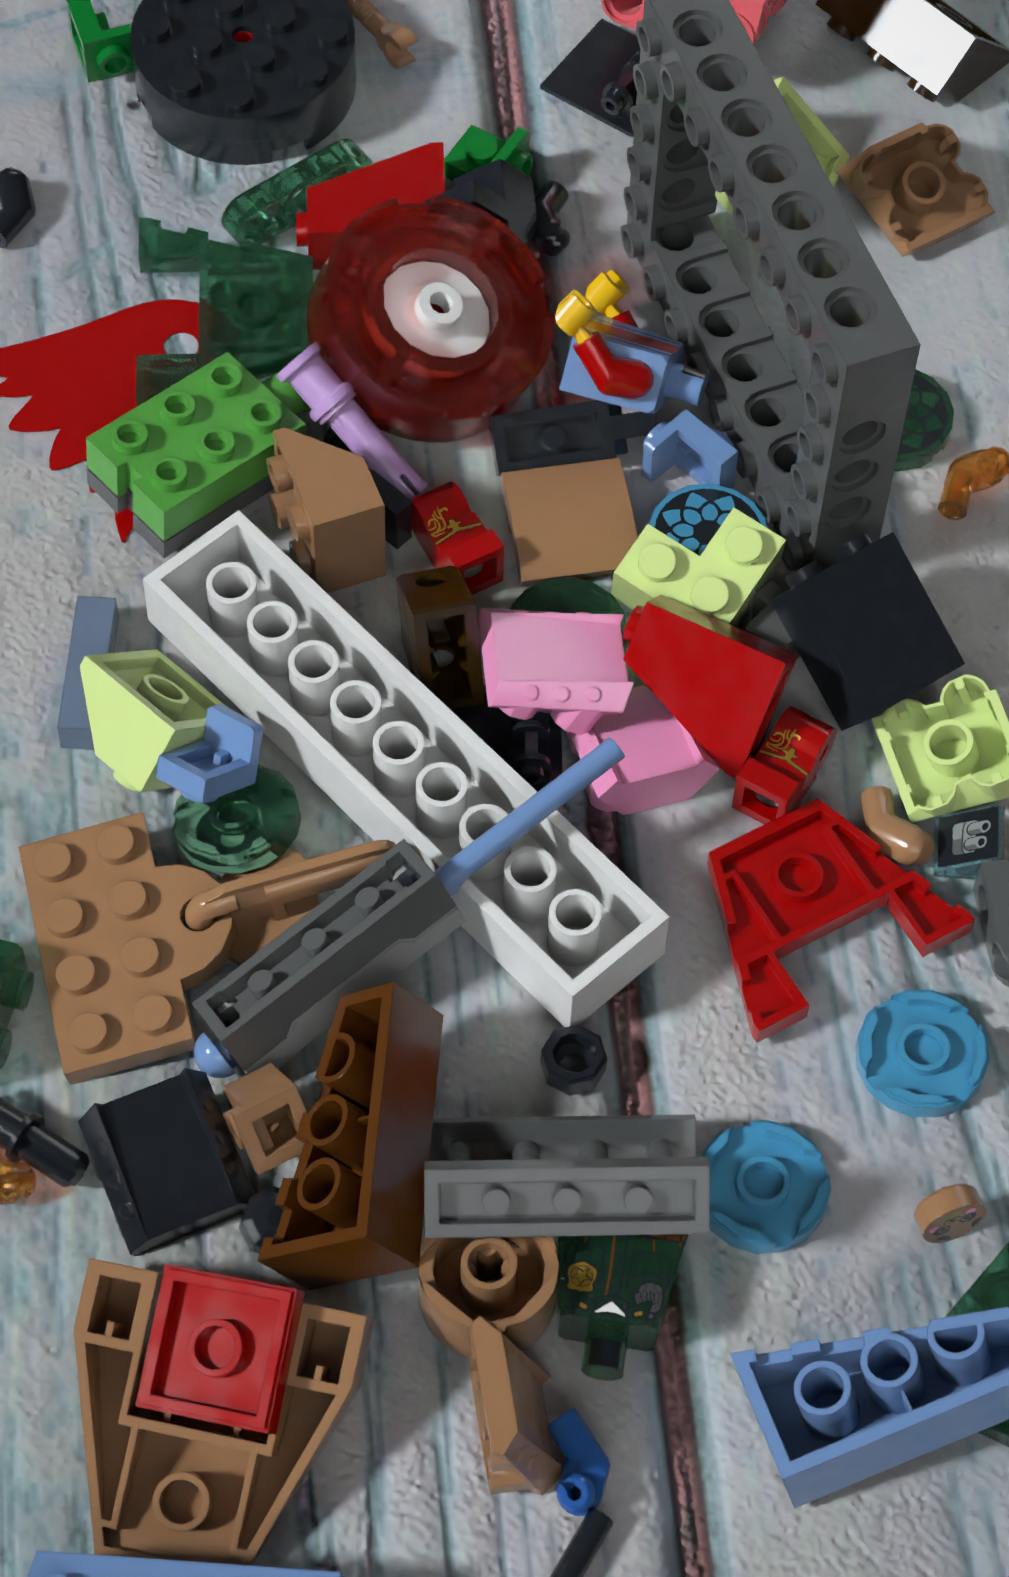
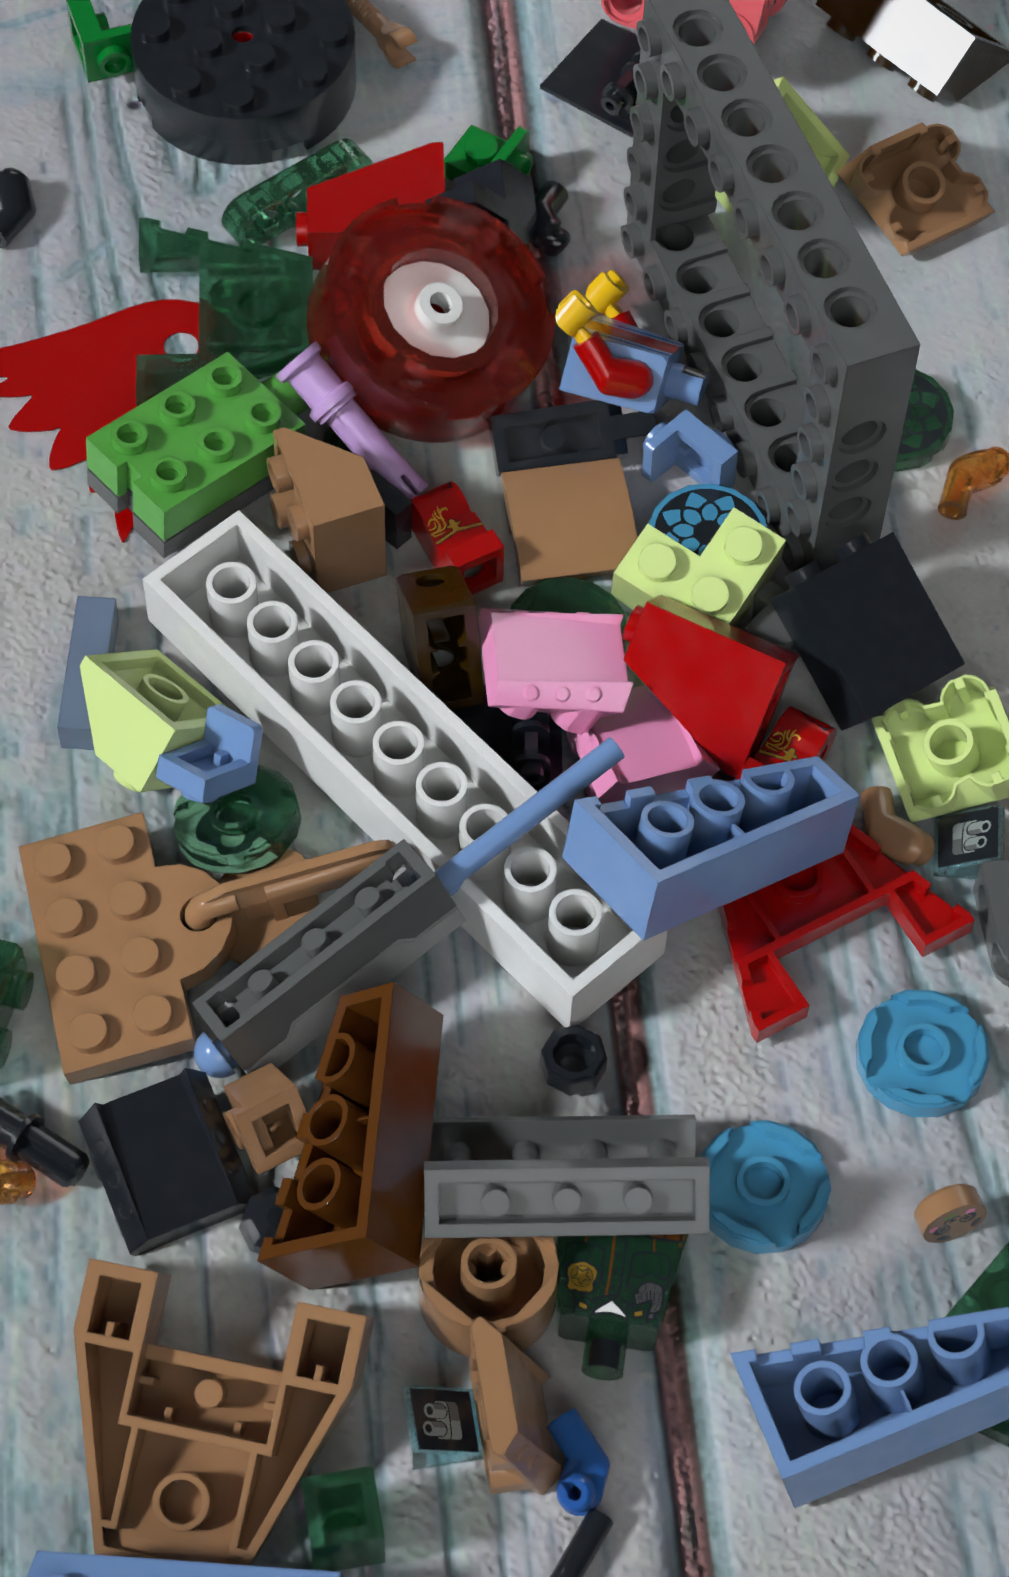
(220, 1349): red tile -> none
(343, 1519): none -> clear green brick
(441, 1426): none -> slope
(709, 843): none -> medium blue wedge

